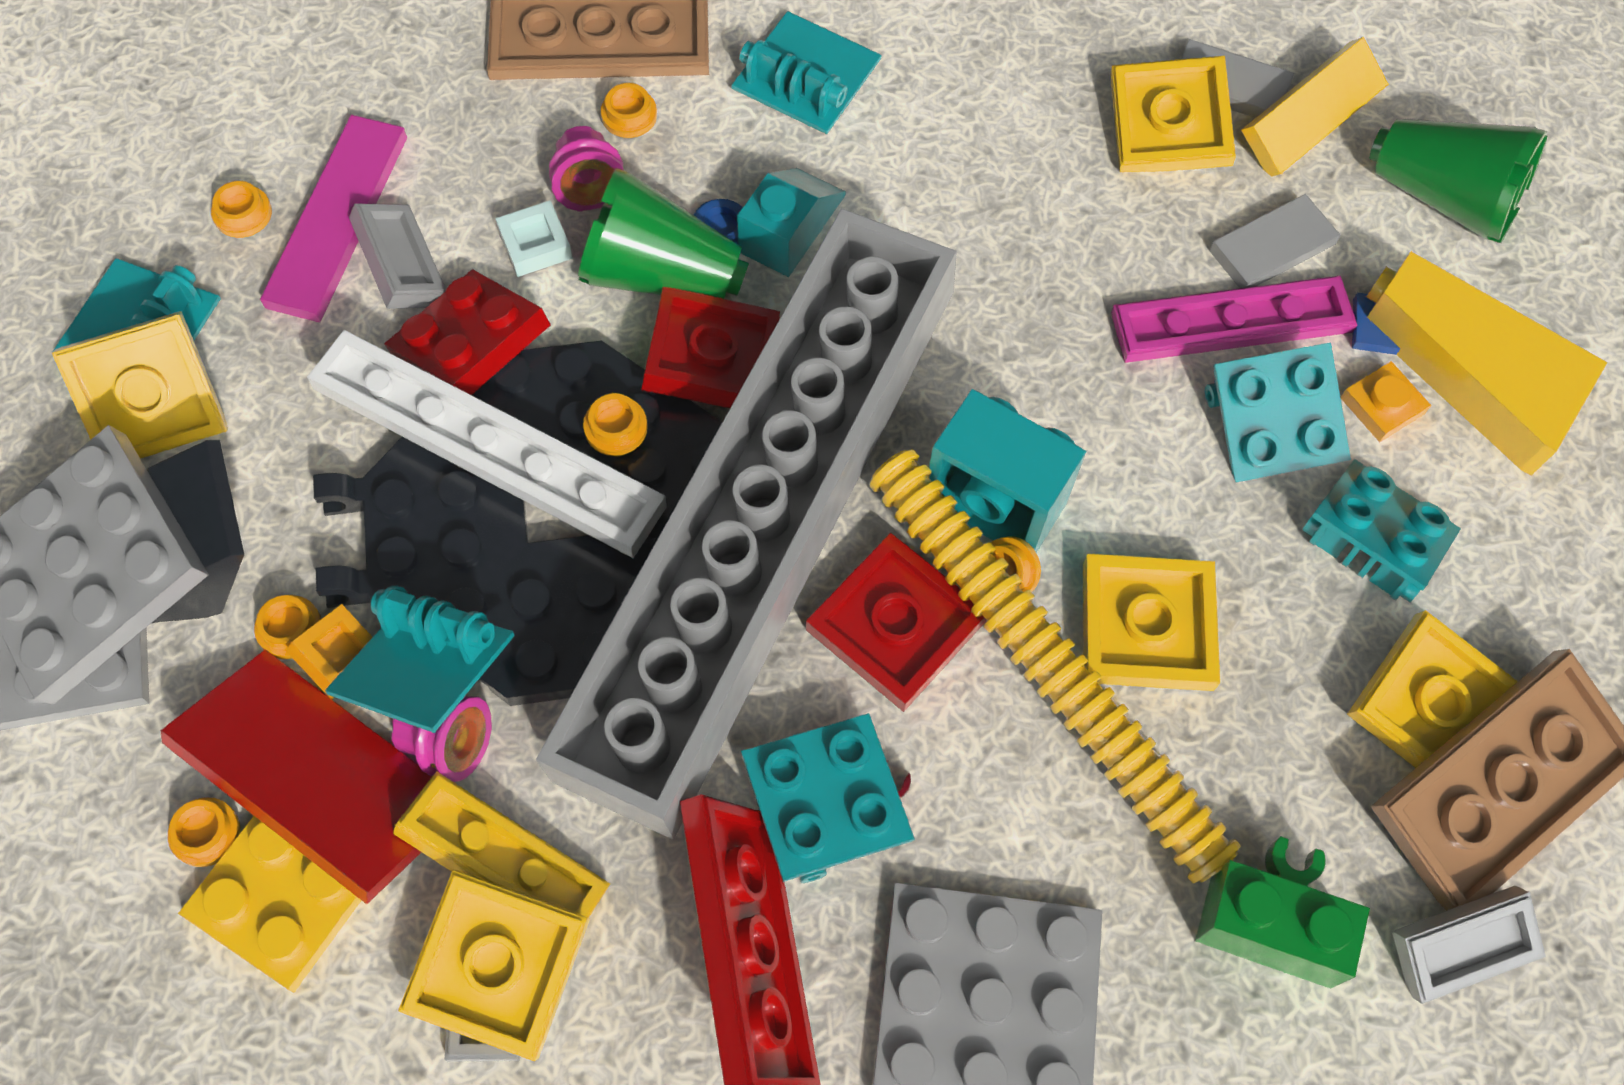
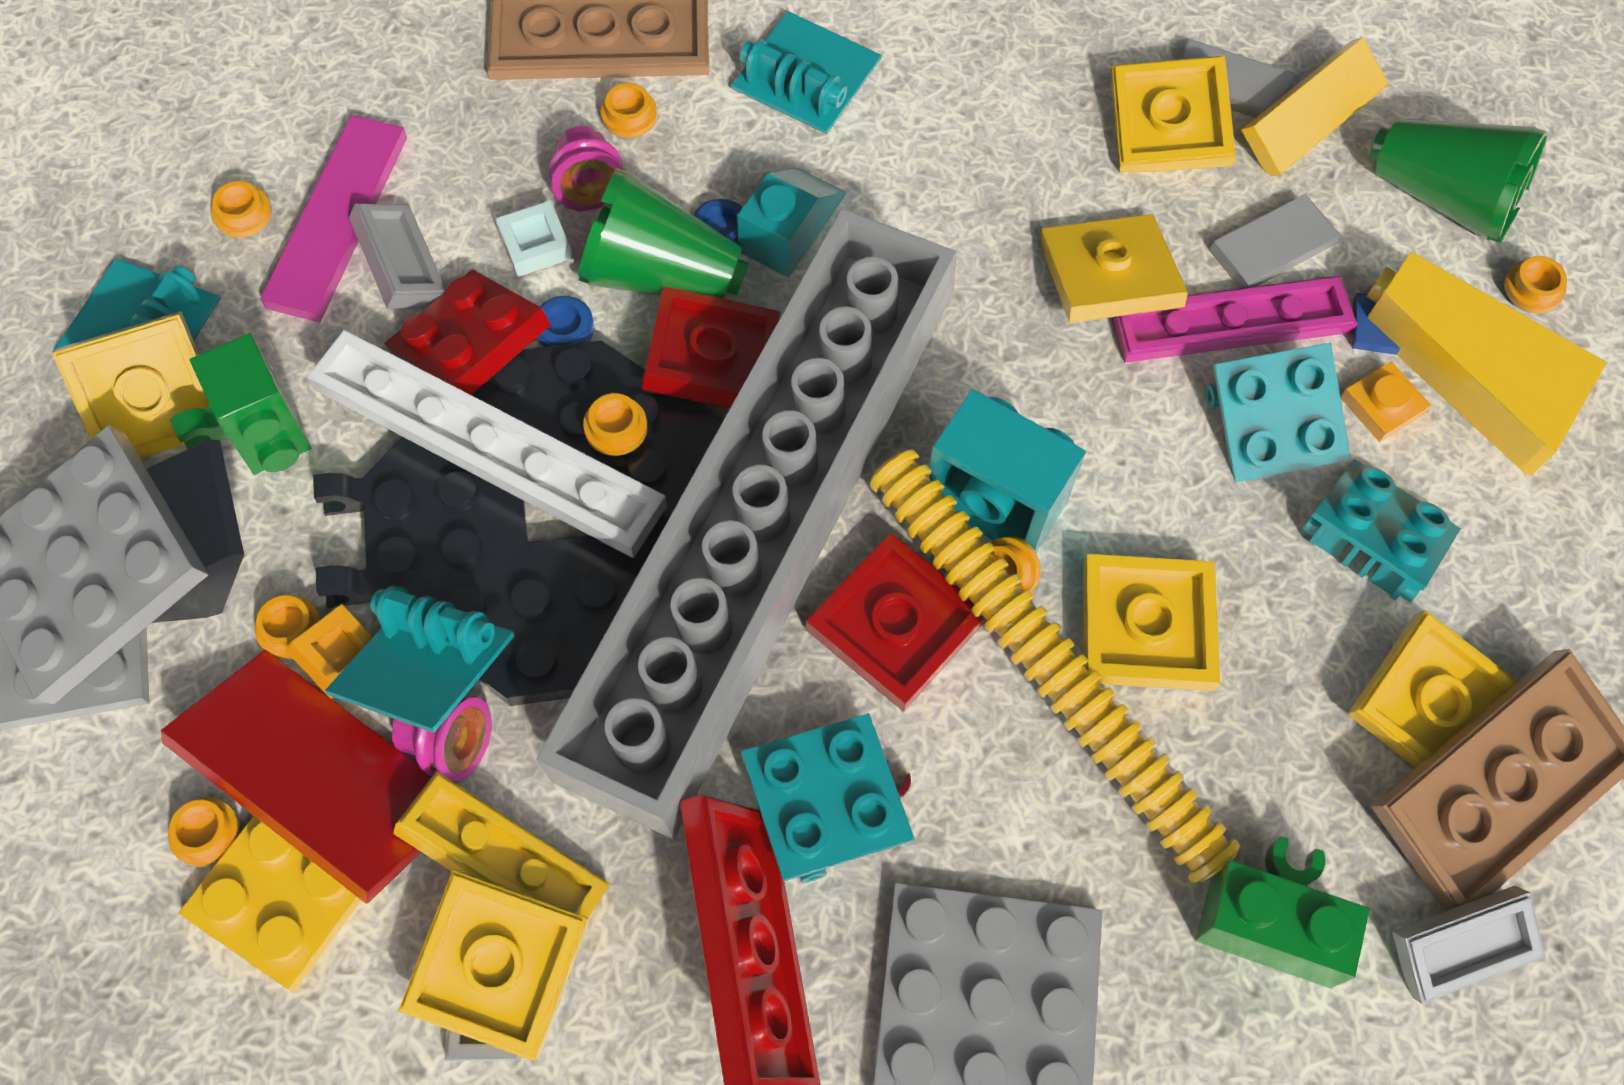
(244, 406): none -> green brick
(569, 321): none -> blue tile
(1112, 268): none -> yellow plate
(1536, 284): none -> light orange plate

